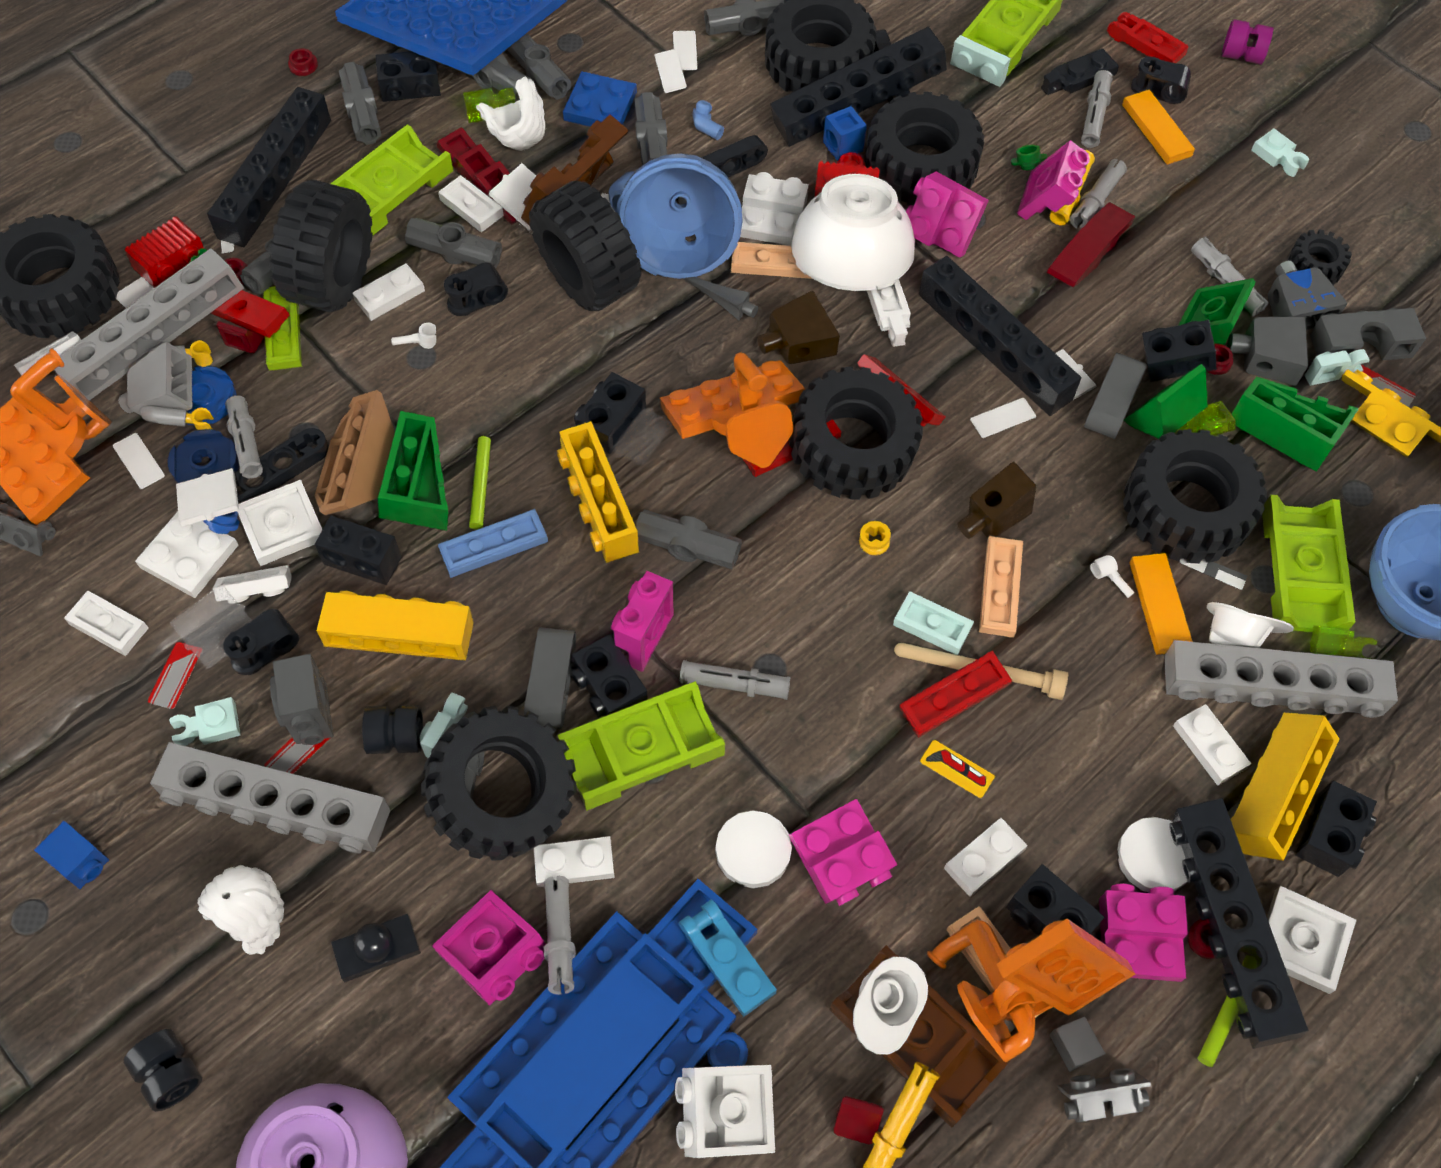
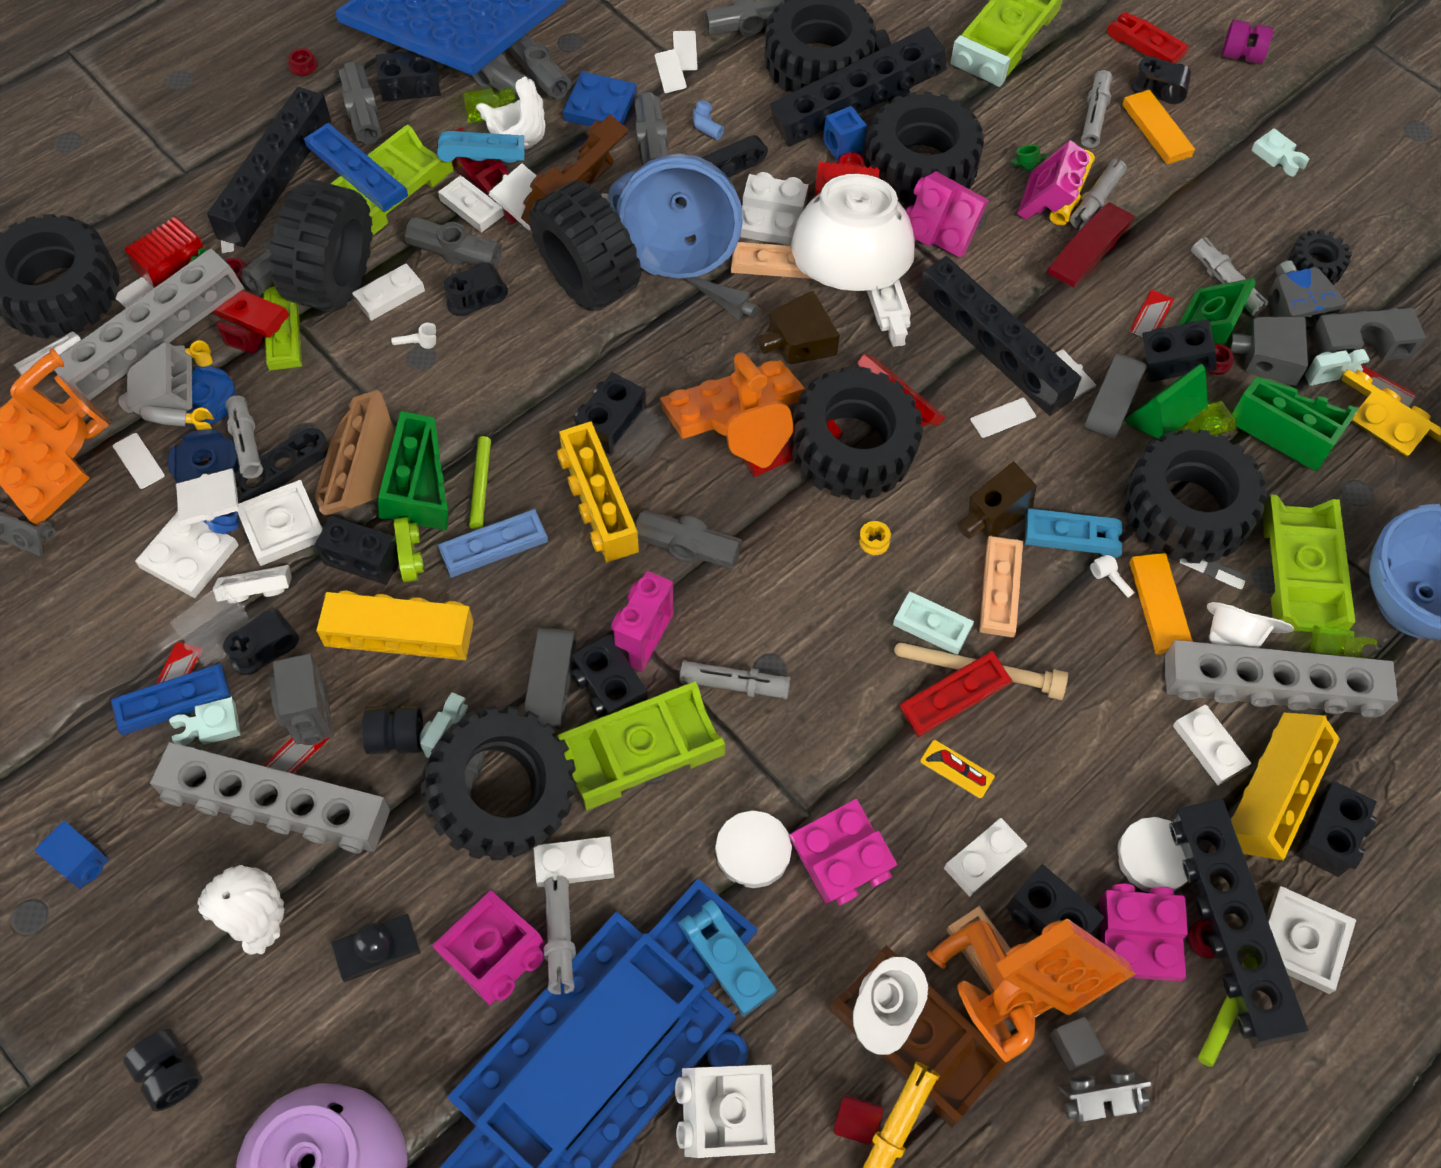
(106, 623): white plate -> none
(169, 698): none -> blue tile
(356, 167): none -> blue tile
(409, 561): none -> lime plate
(480, 146): none -> dark azure plate
(1073, 532): none -> dark azure plate
(1078, 72): black hinge -> none
(1152, 313): none -> sticker

